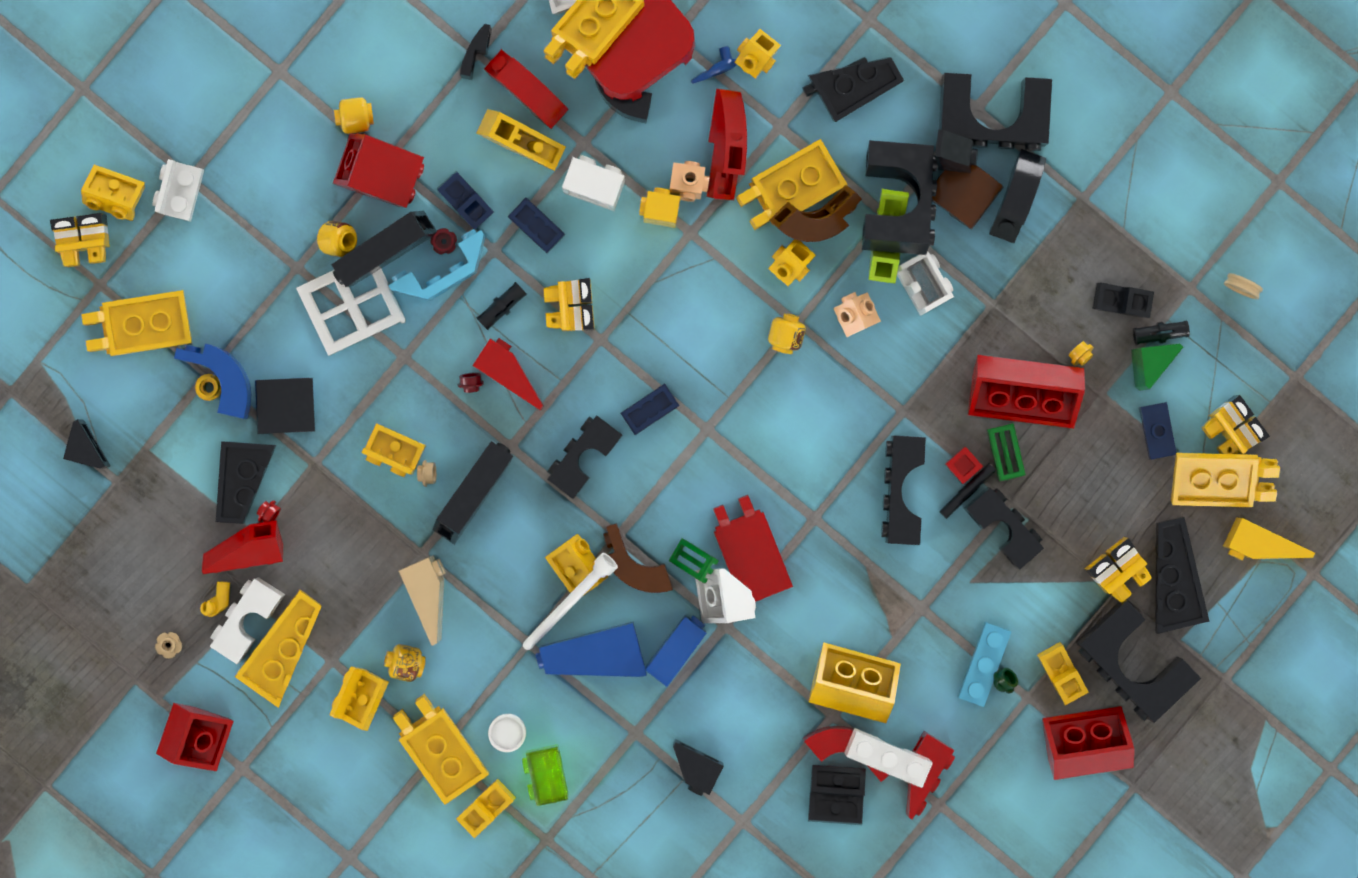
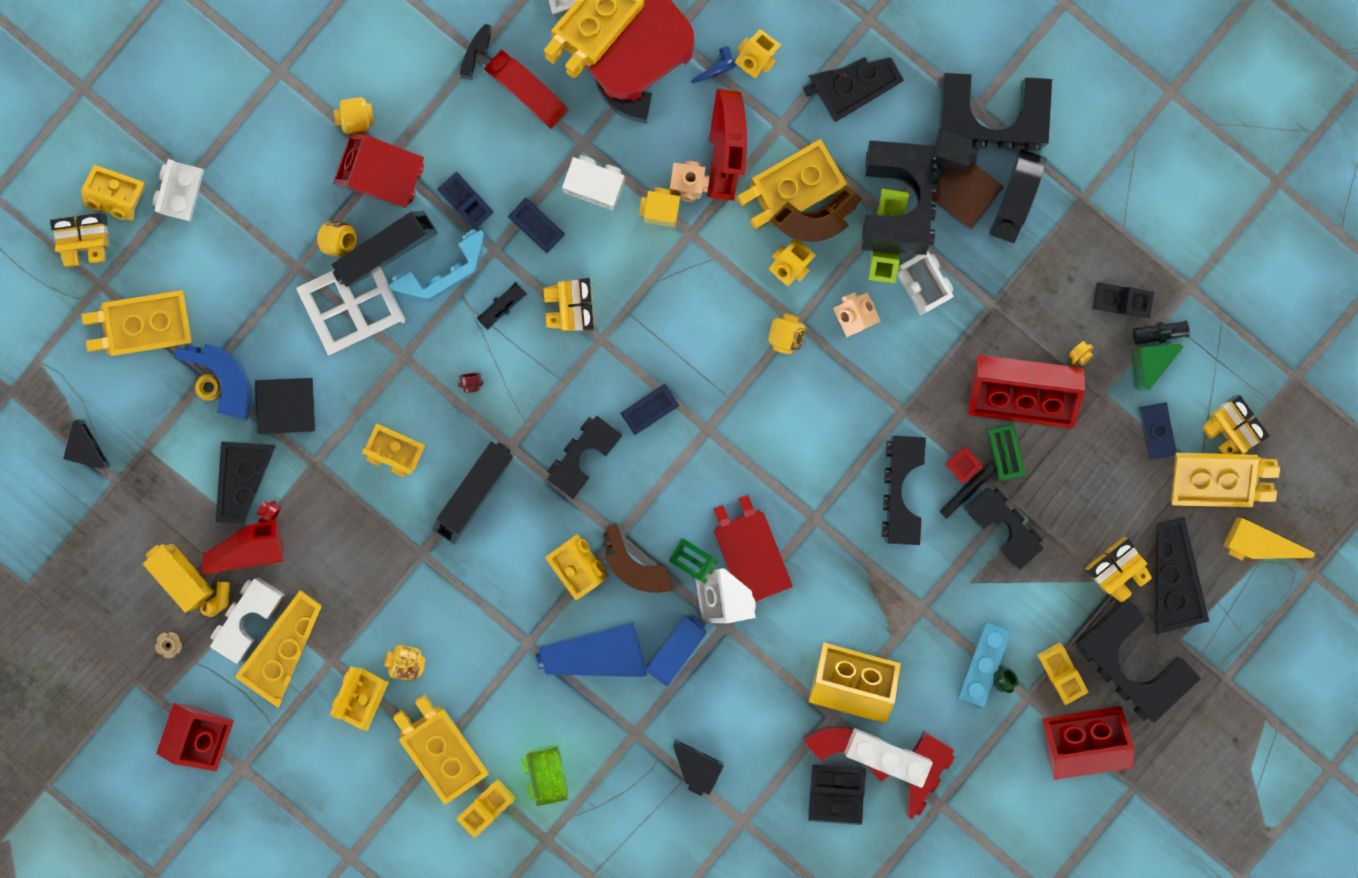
(178, 576): none -> yellow window
(426, 473): tan plate -> none
(426, 589): tan slope -> none
(441, 234): dark red plate -> none
(505, 369): red slope -> none
(507, 732): white piece -> none
(520, 139): yellow slope -> none
(603, 567): white piece -> none
(1243, 286): tan piece -> none

